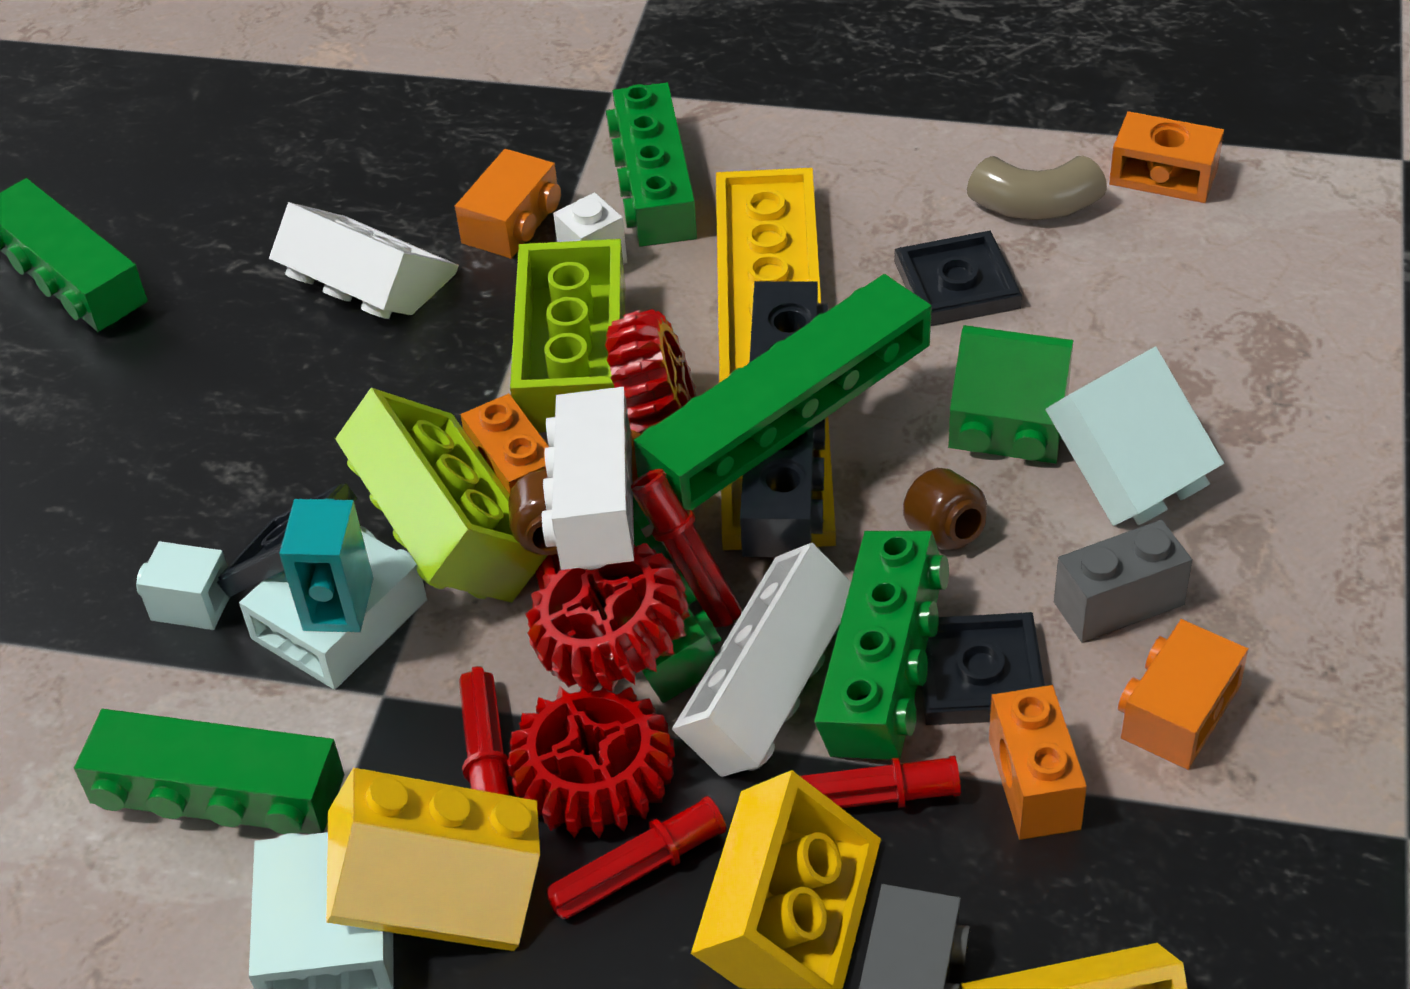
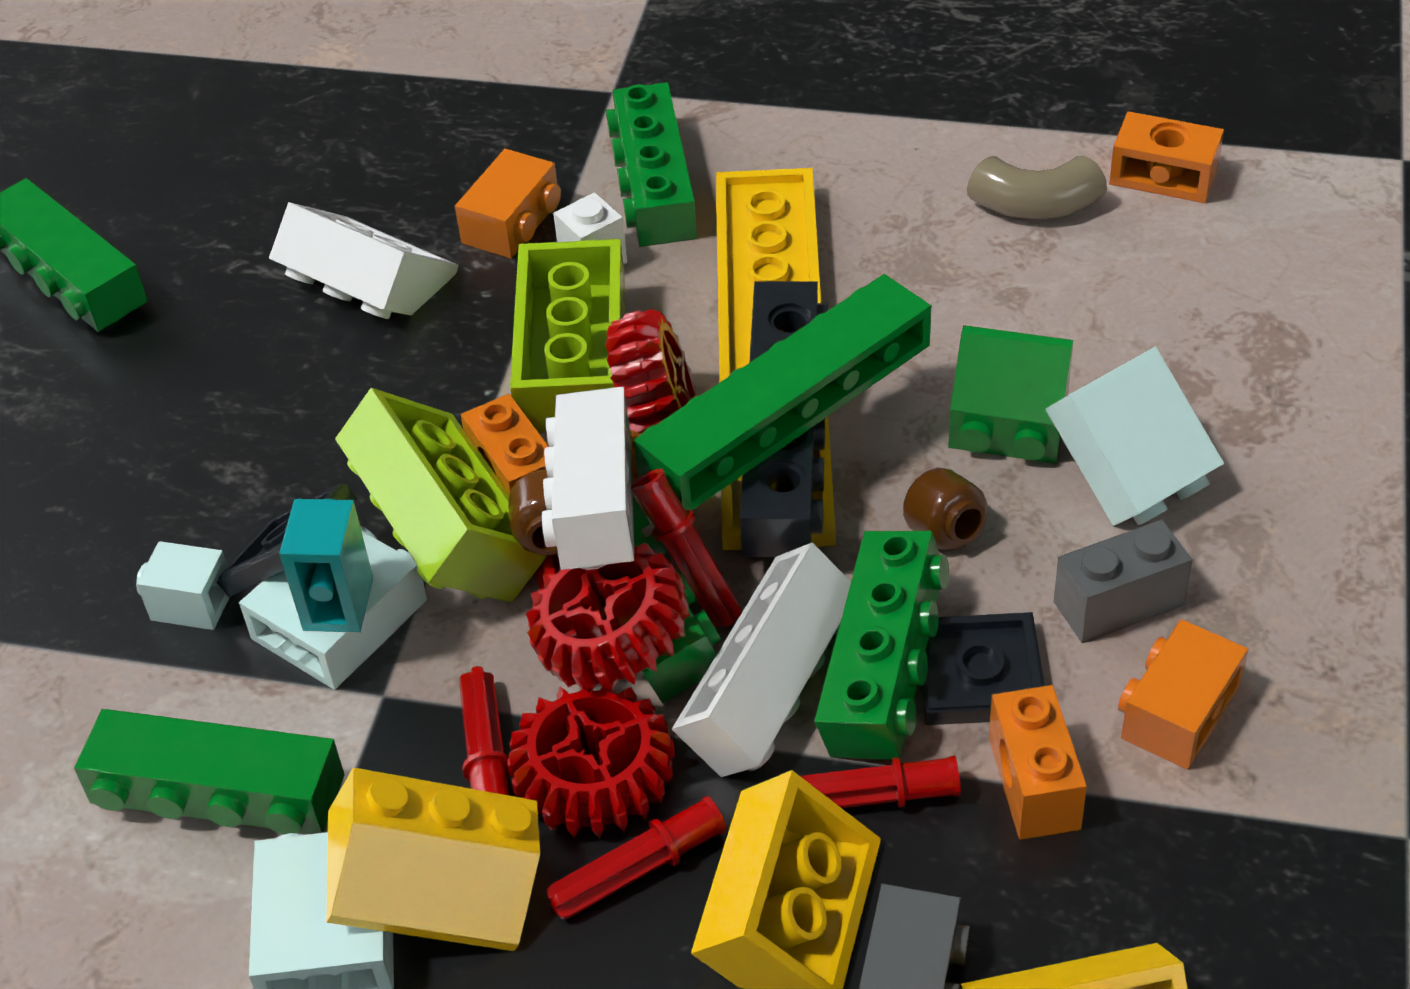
(959, 277): black tile -> none

